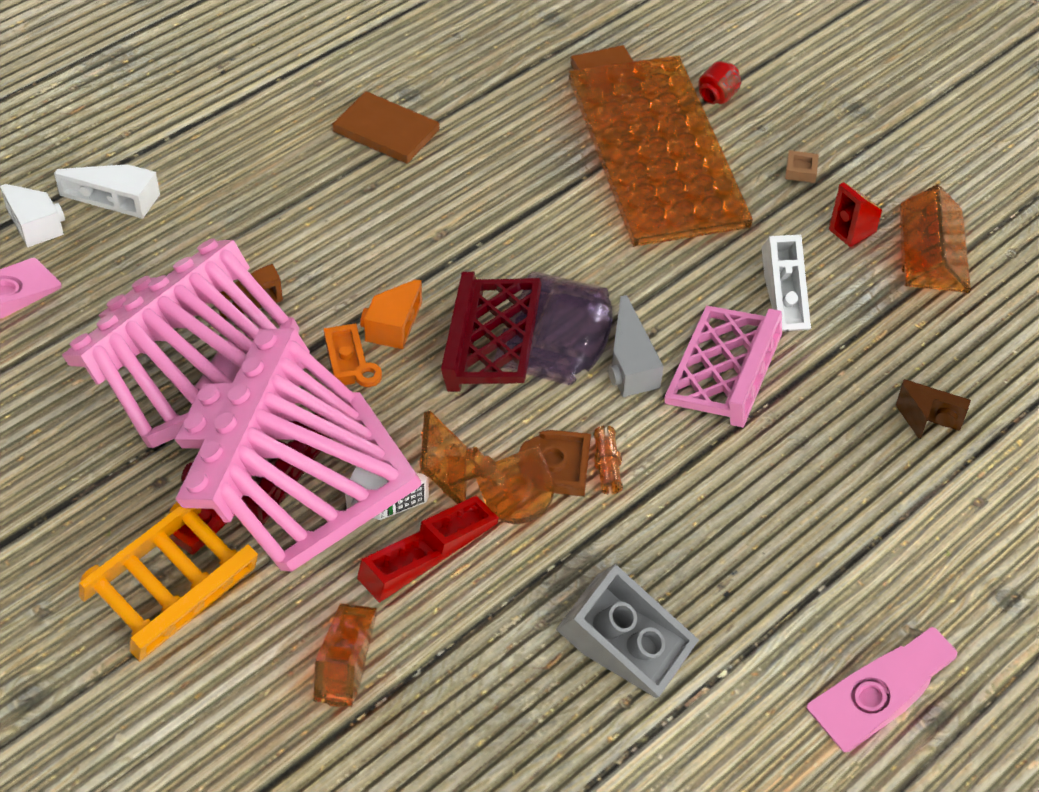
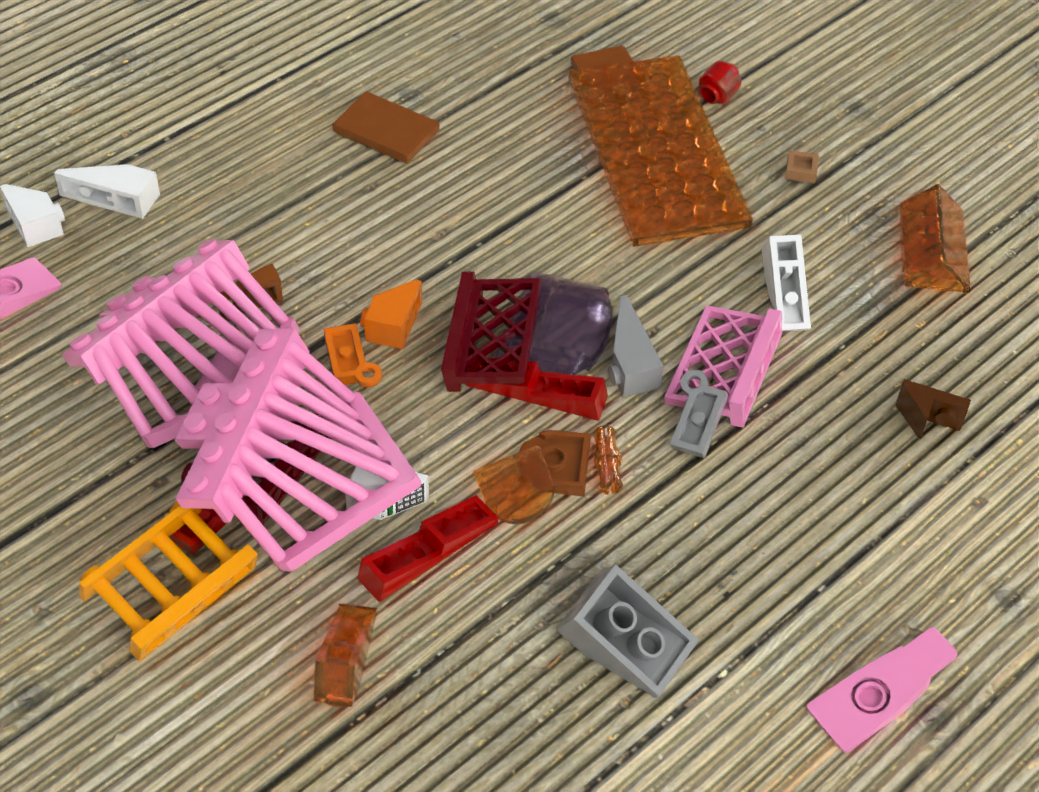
(450, 461): clear orange plate -> none
(559, 391): none -> red slope
(698, 416): none -> light grey hinge
(853, 216): red slope -> none

